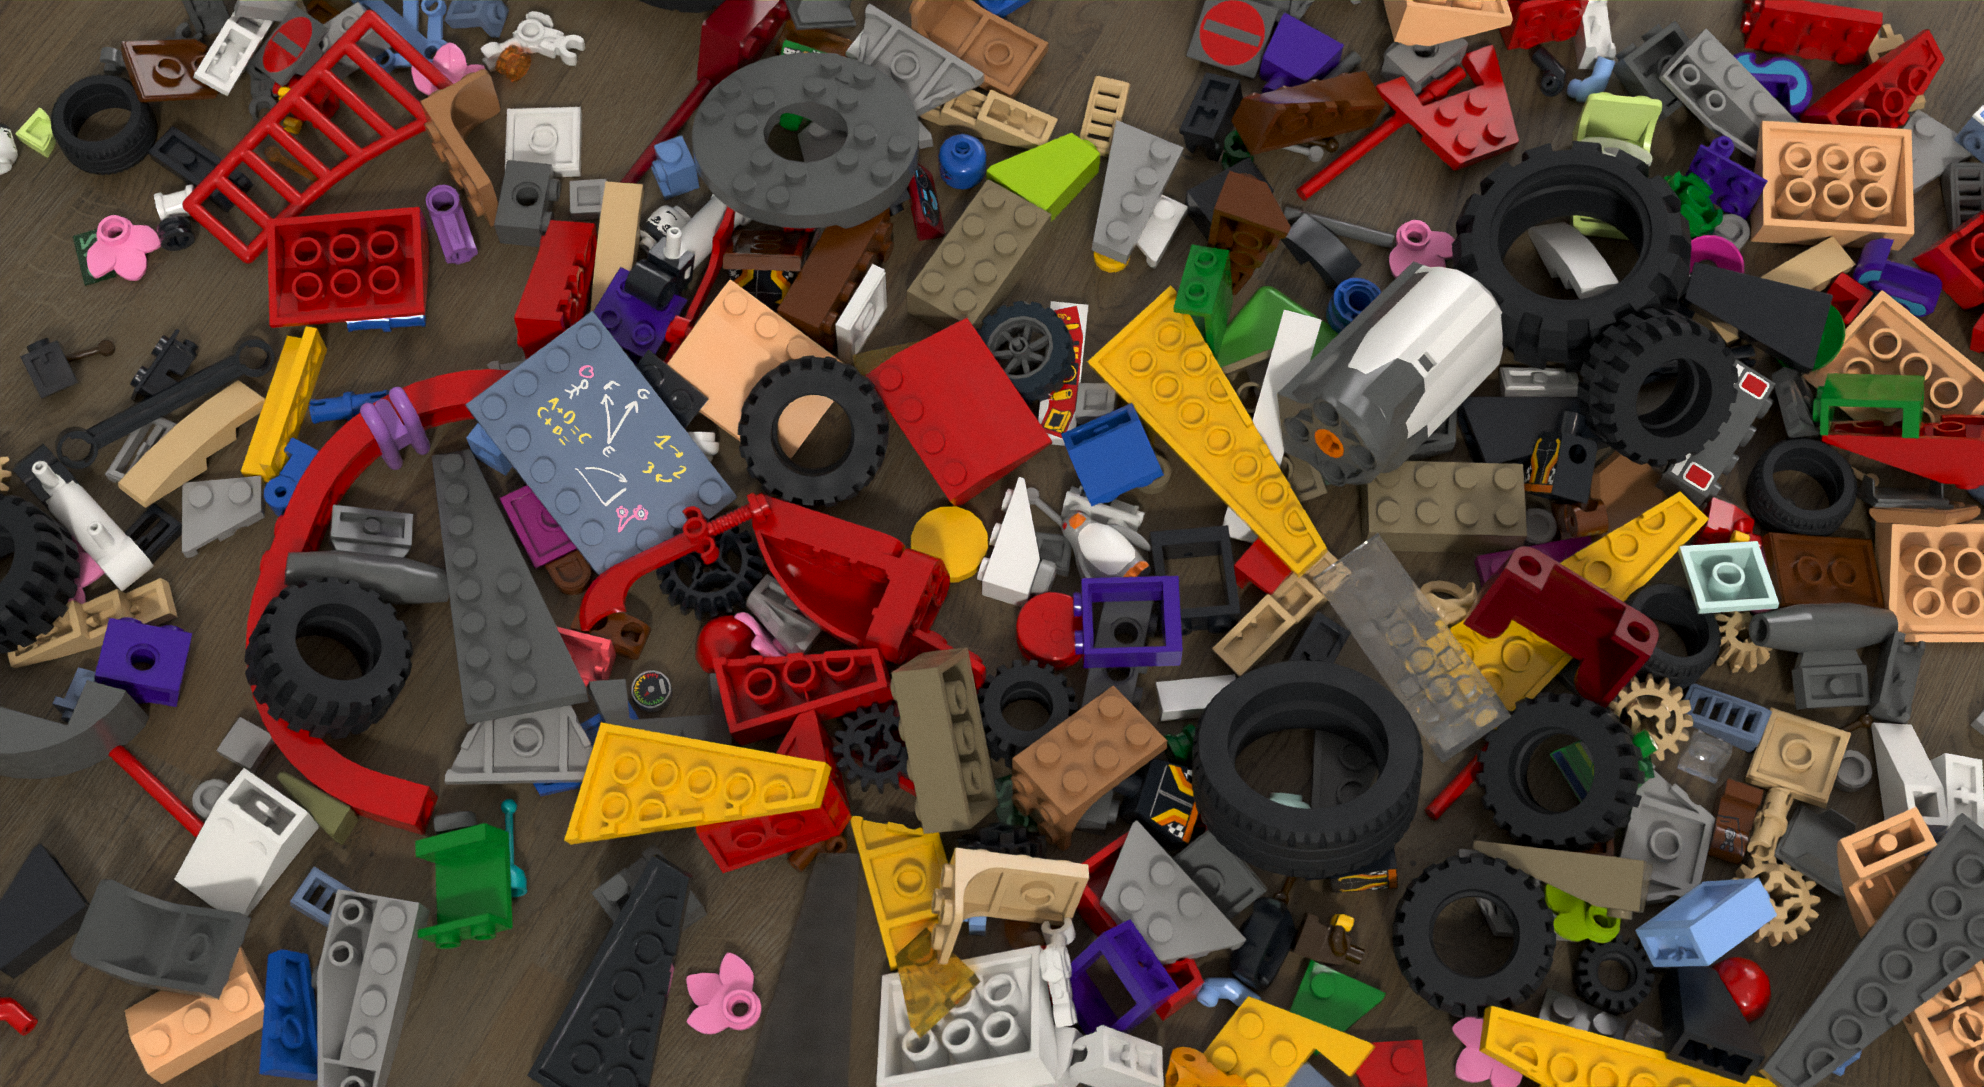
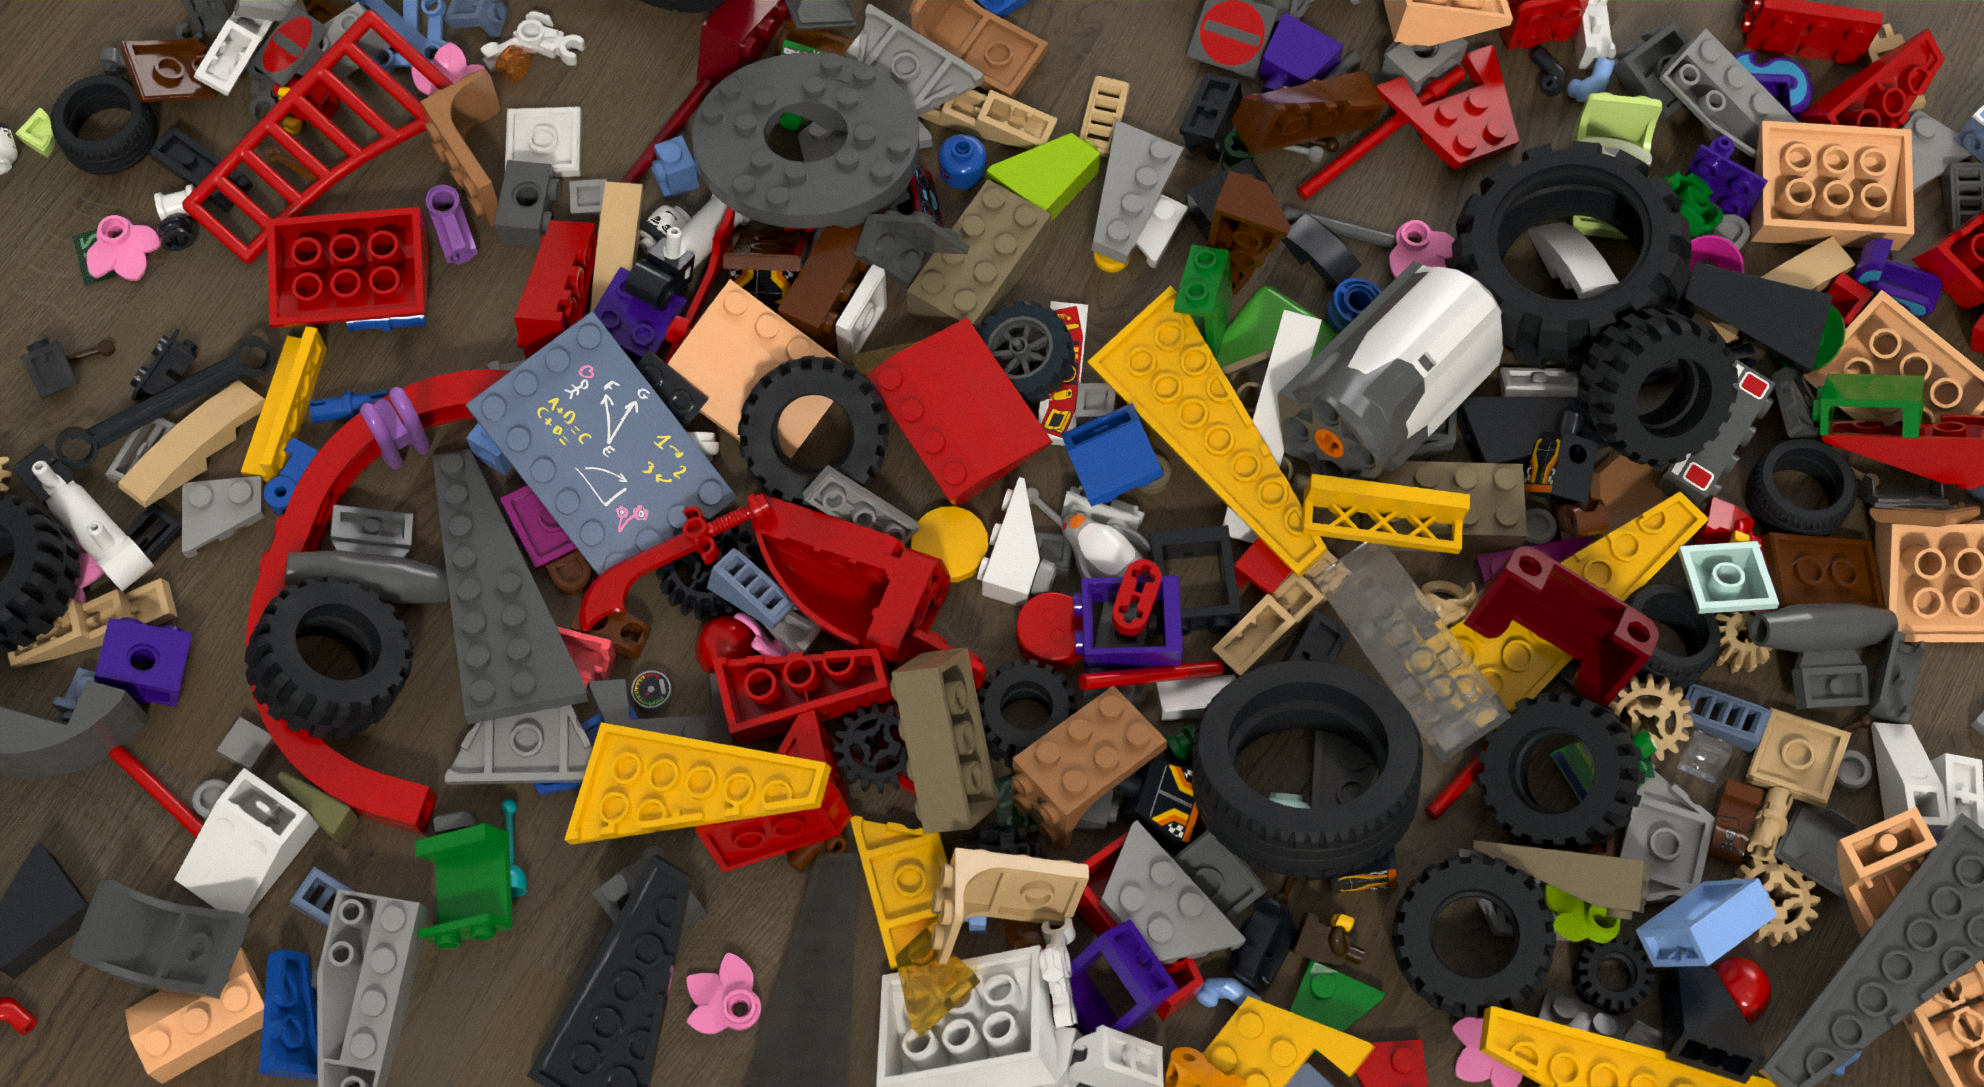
(727, 582): none -> sand blue slope
(853, 503): none -> light grey tile
(899, 243): none -> dark grey bracket
(1128, 594): none -> red beam
(1151, 675): none -> red bar
(1389, 501): none -> yellow fence

